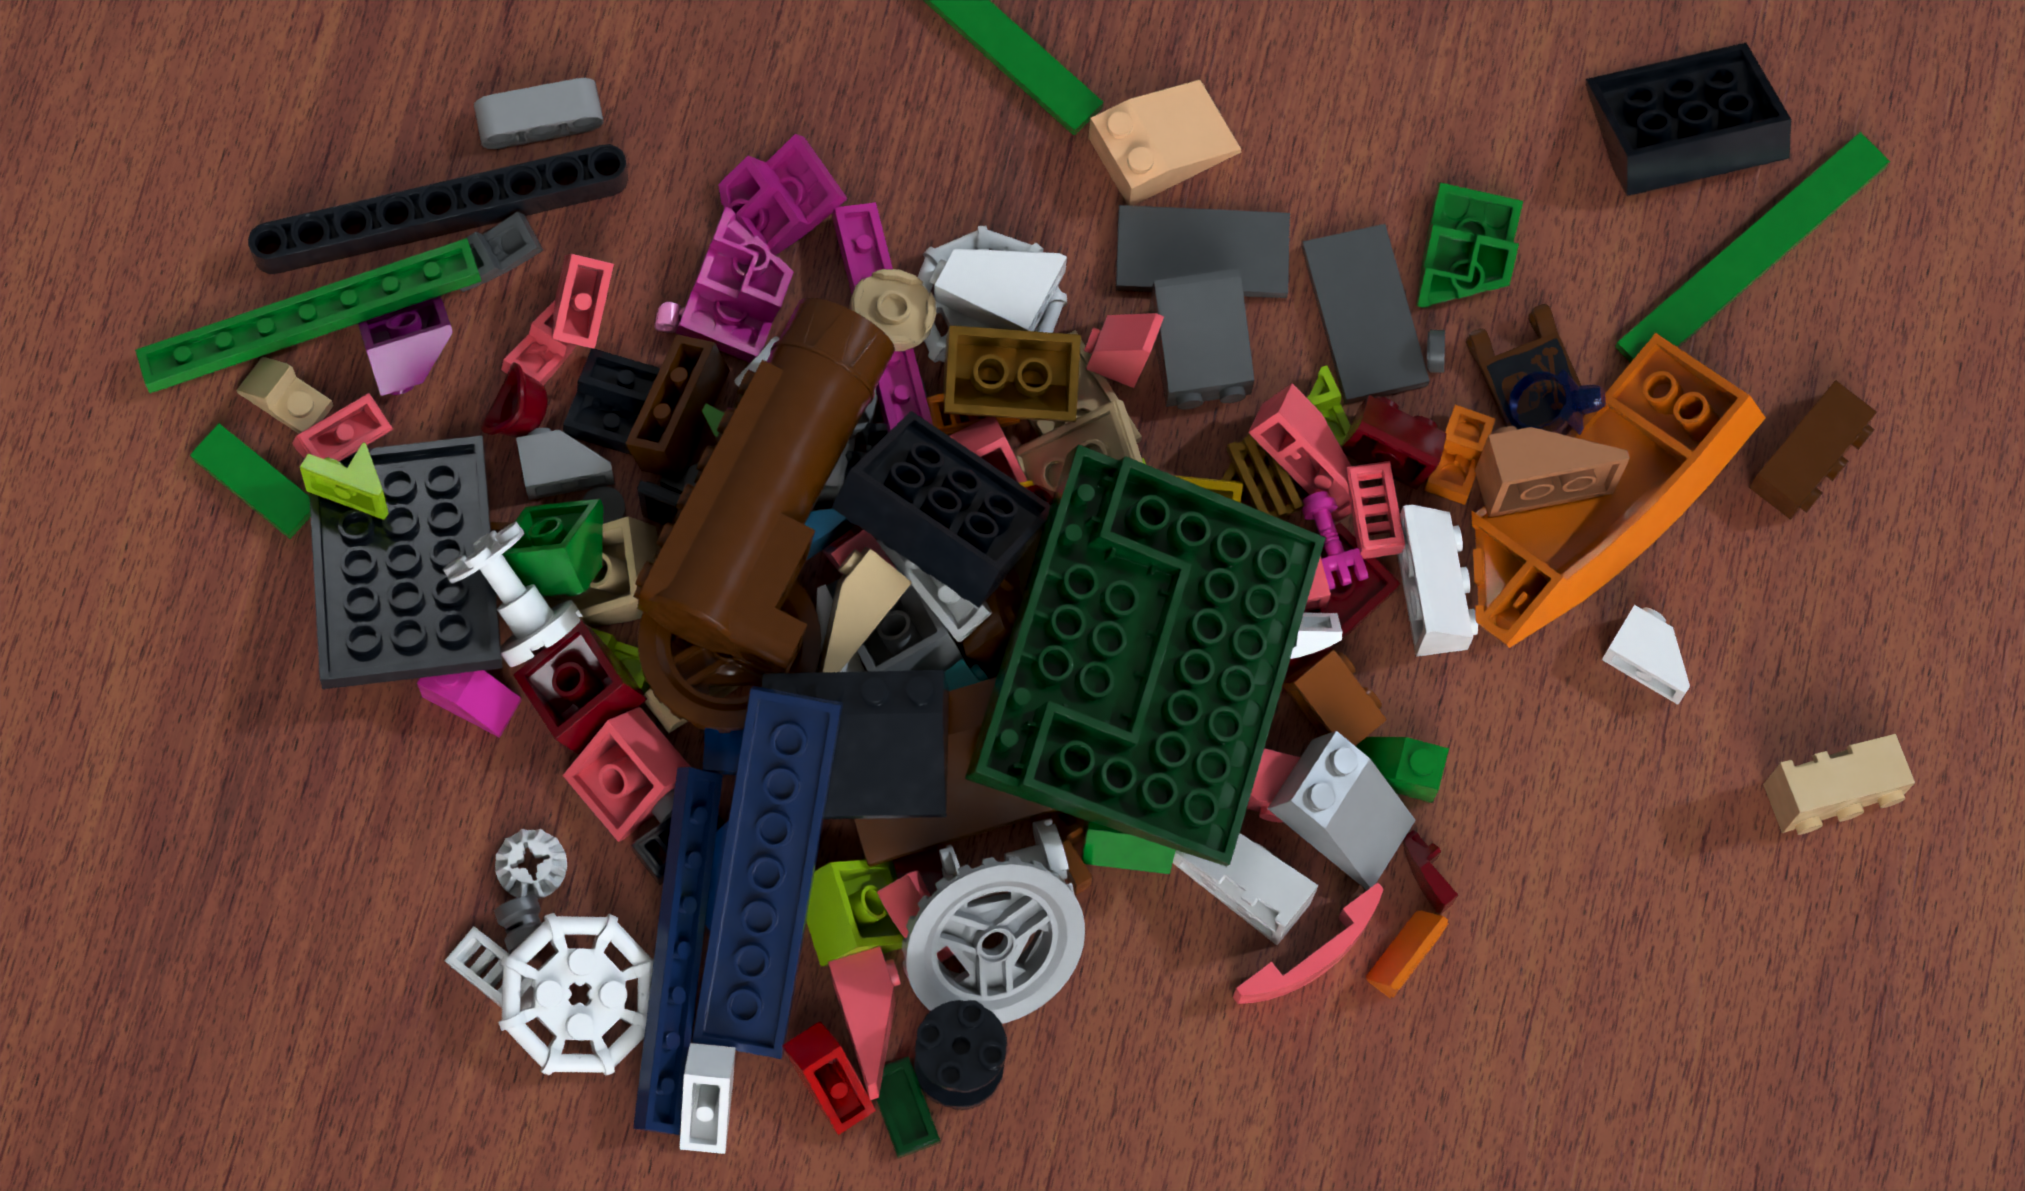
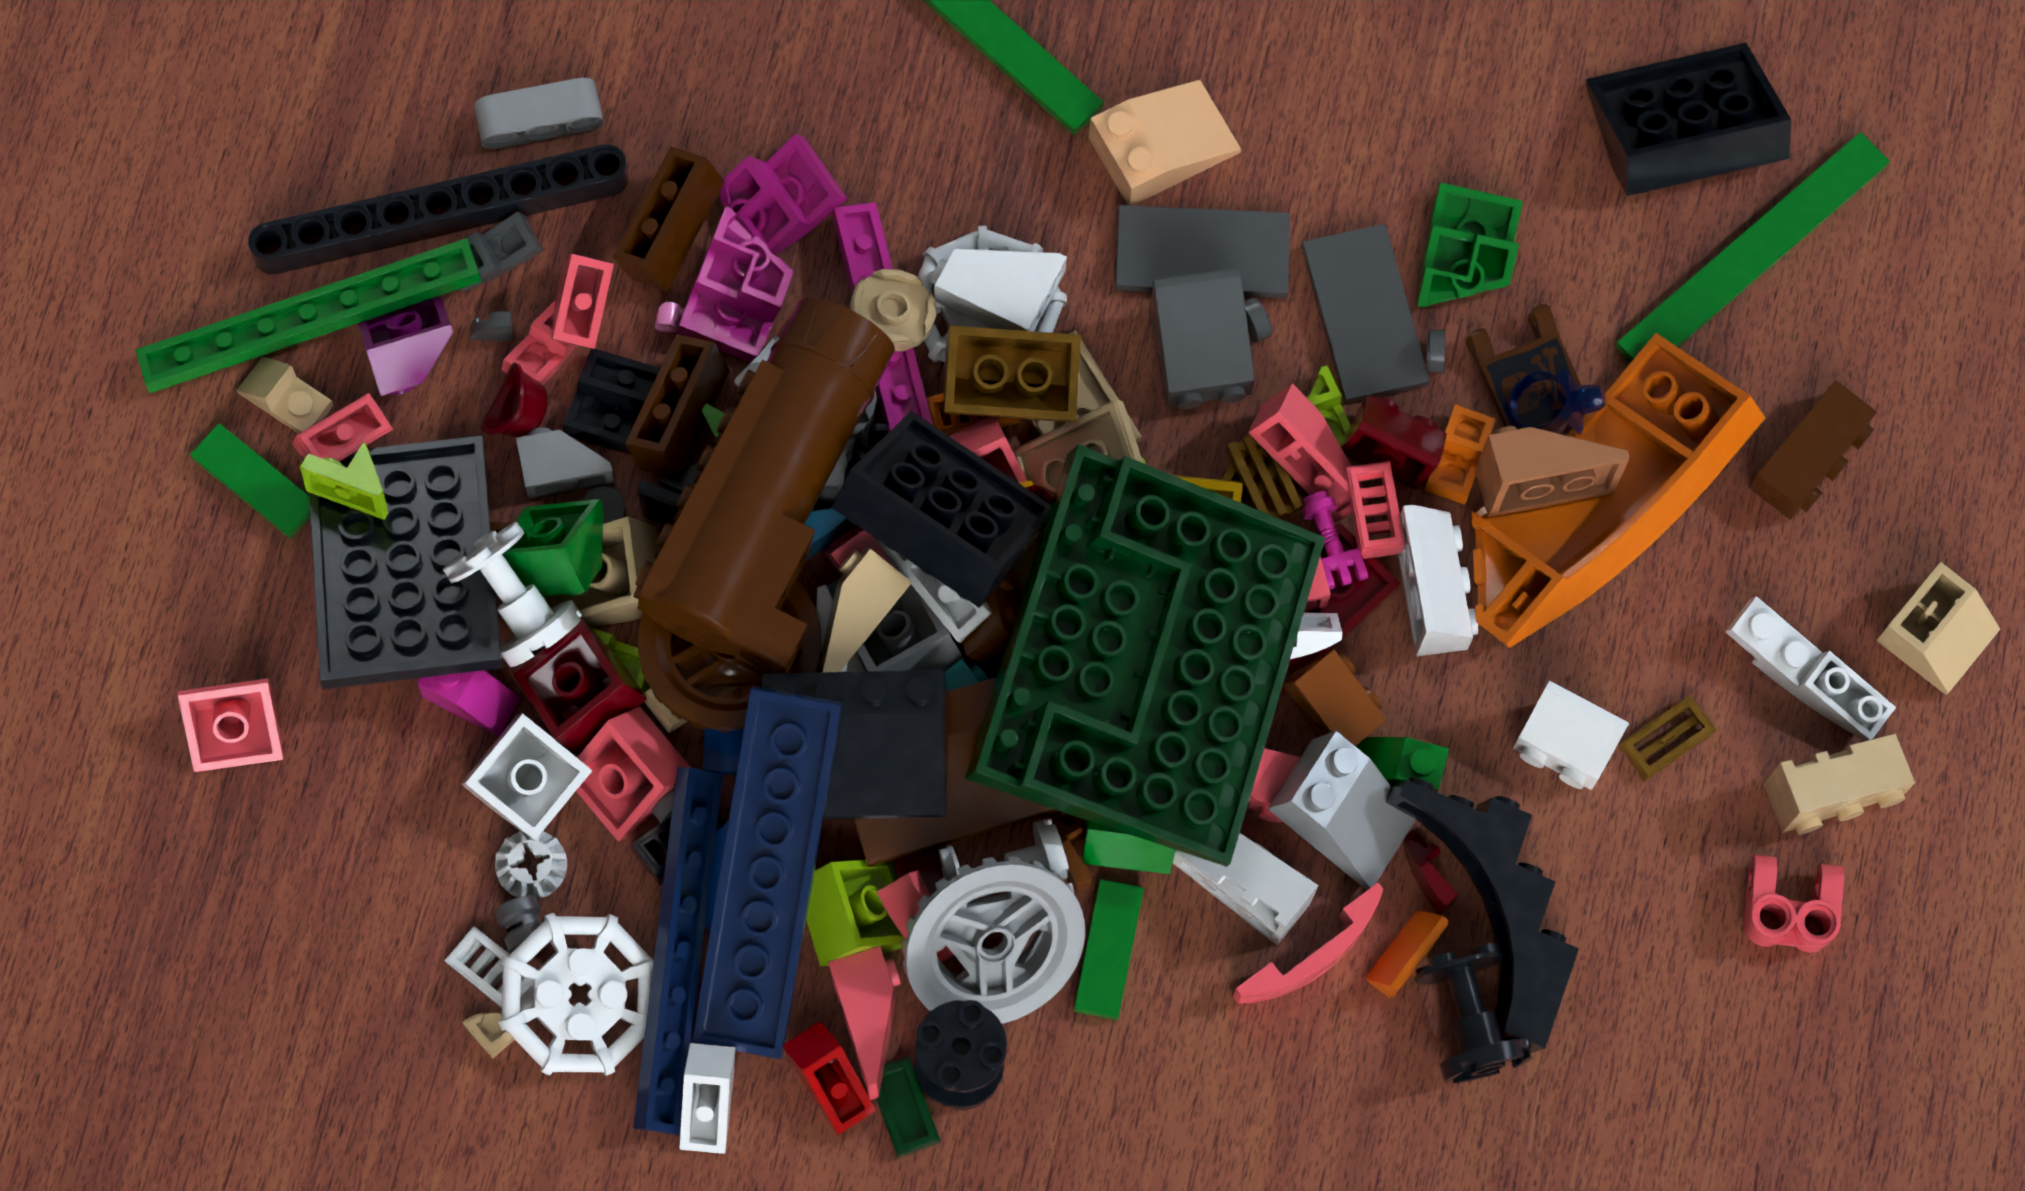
(231, 724): none -> coral slope
(487, 1032): none -> tan tile
(498, 328): none -> dark grey tile
(526, 776): none -> white slope
(668, 218): none -> reddish brown brick
(1108, 949): none -> green tile
(1123, 346): coral slope -> none
(1257, 320): none -> dark grey tile
(1475, 1031): none -> black piece
(1515, 898): none -> black arch
(1570, 736): none -> white slope
(1637, 759): none -> pearl gold tile
(1649, 653): white slope -> none
(1807, 673): none -> white slope
(1824, 906): none -> coral piece
(1941, 629): none -> tan slope

